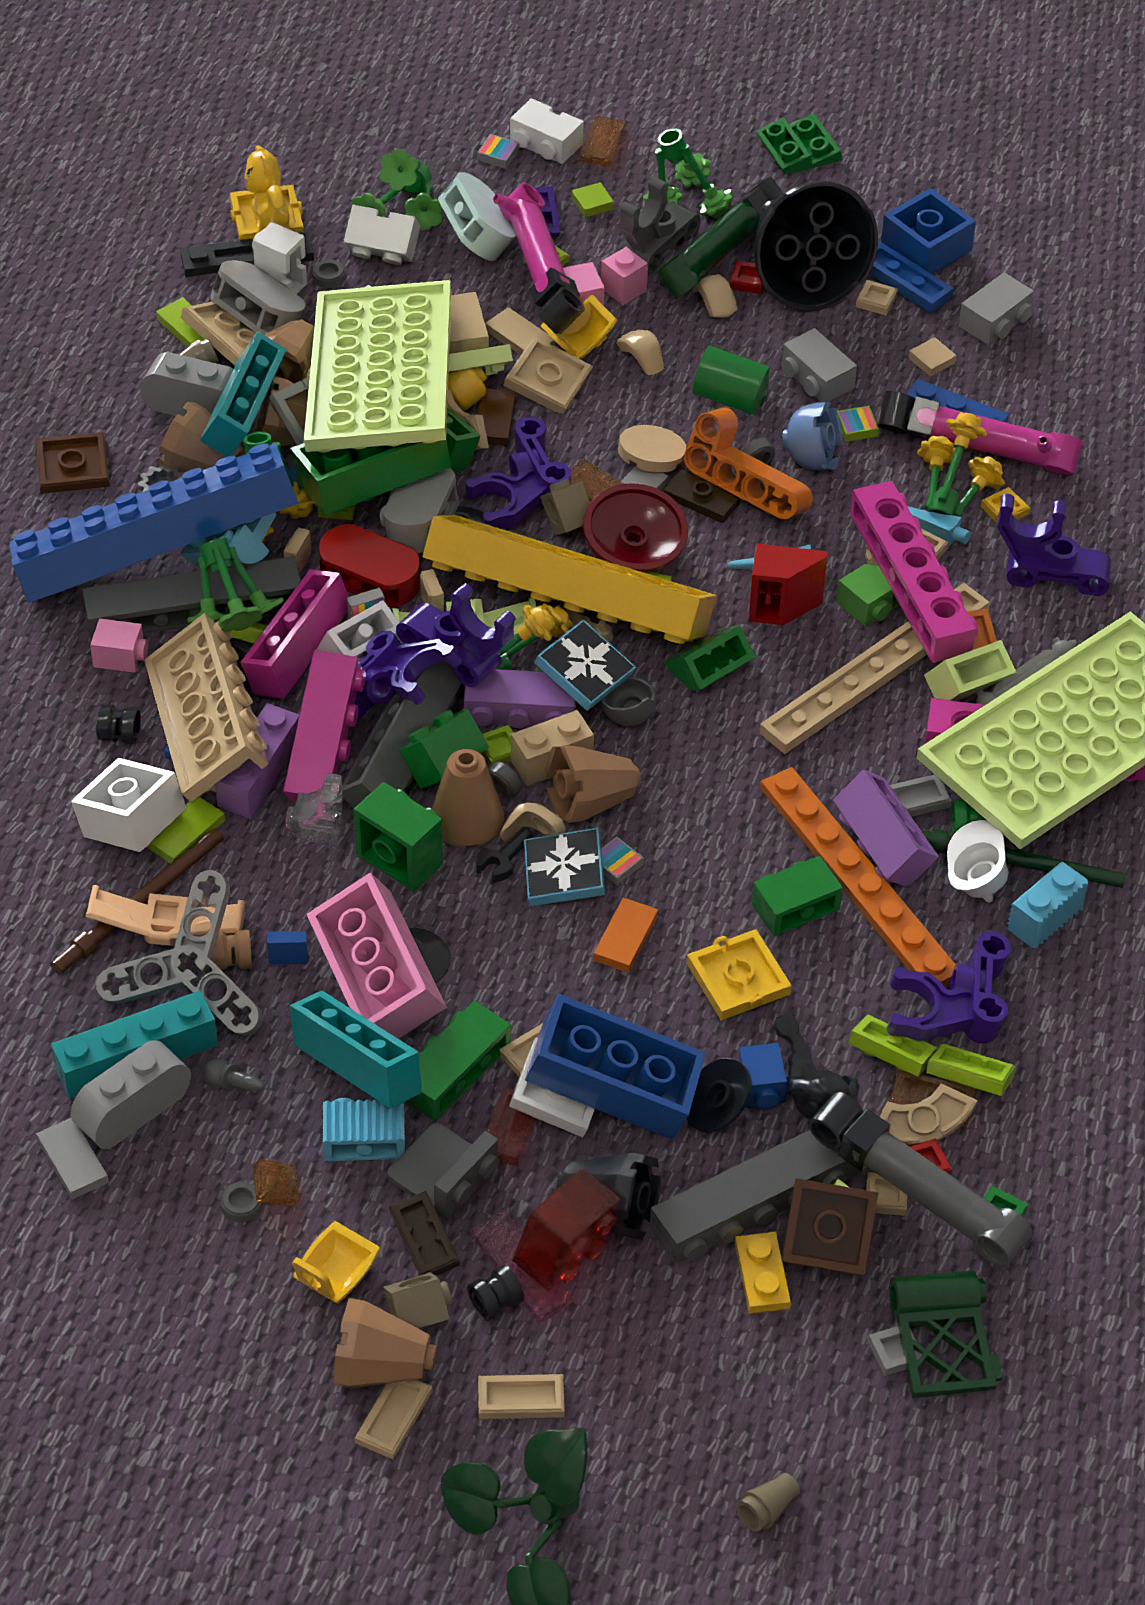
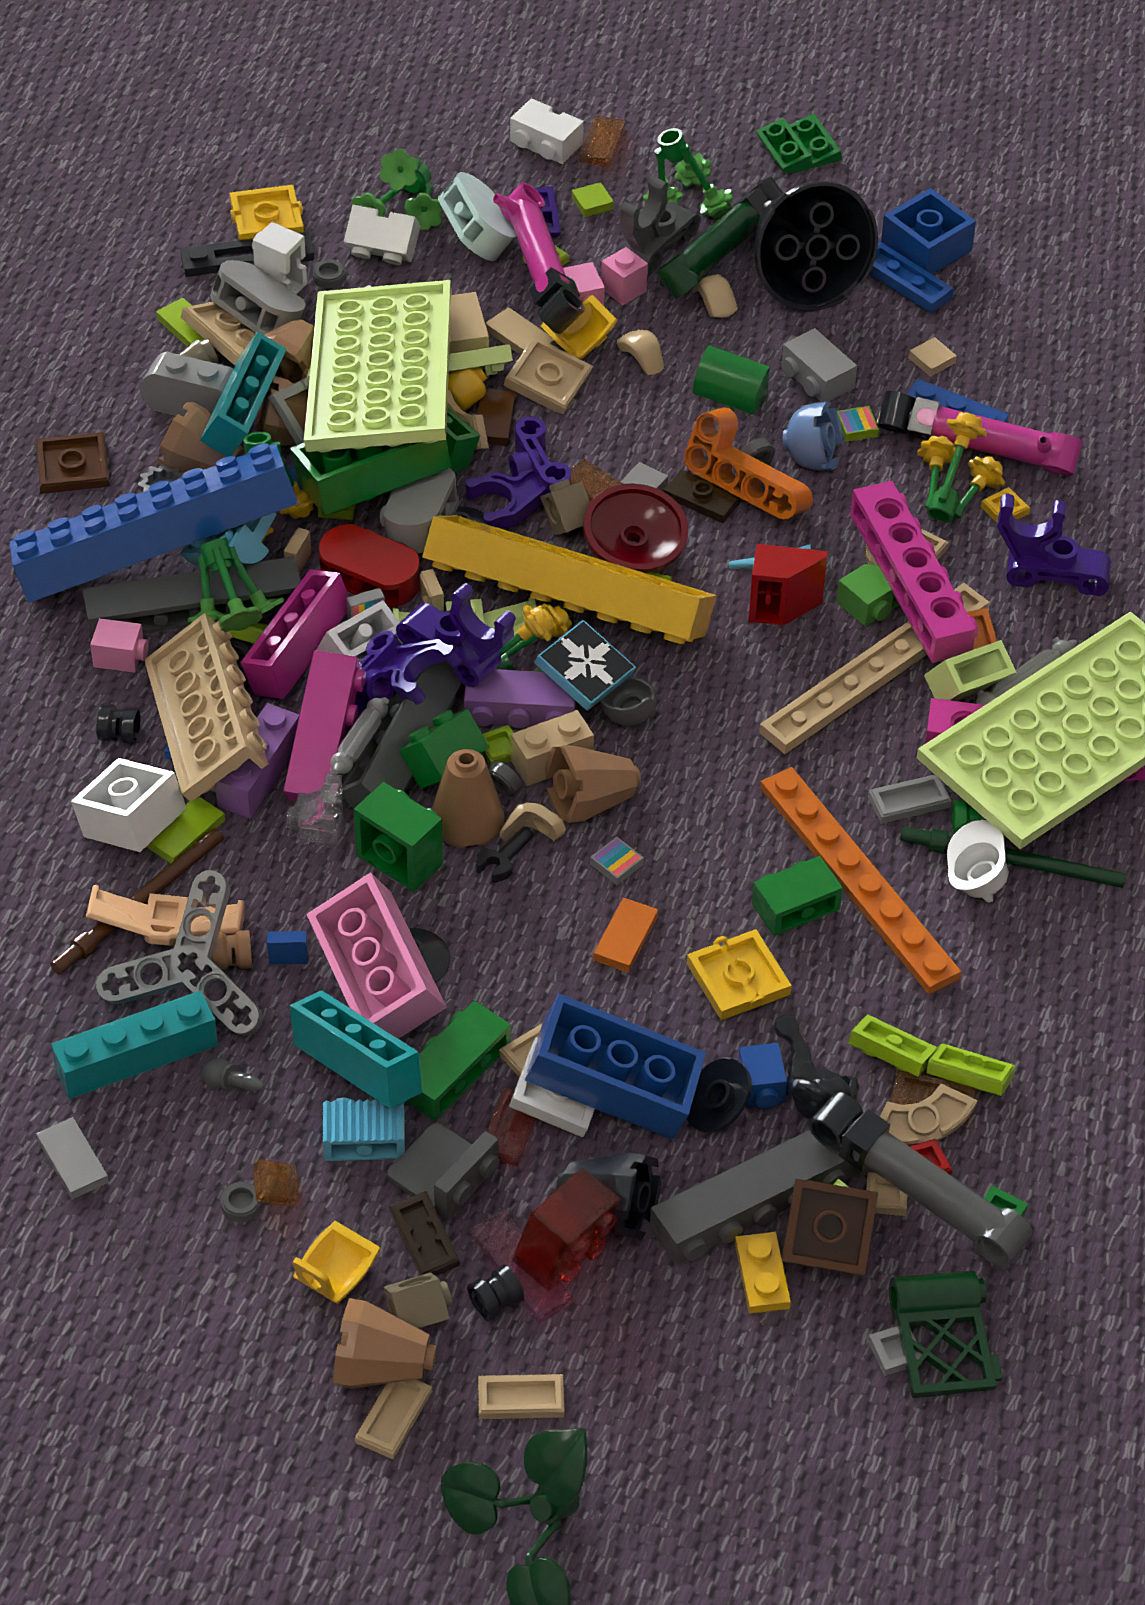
(130, 1094): light grey brick -> none
(264, 180): yellow animal -> none
(359, 736): none -> light grey wheel
(498, 151): tile -> none
(564, 867): tile -> none
(601, 628): tan piece -> none
(652, 448): tan tile -> none
(711, 658): green brick -> none
(746, 278): red tile -> none
(764, 1504): dark tan cone -> none
(876, 297): tan tile -> none
(885, 829): medium lavender brick -> none
(941, 525): medium azure piece -> none
(966, 1004): dark purple piece -> none
(996, 308): light grey brick -> none
(1047, 905): medium azure brick -> none

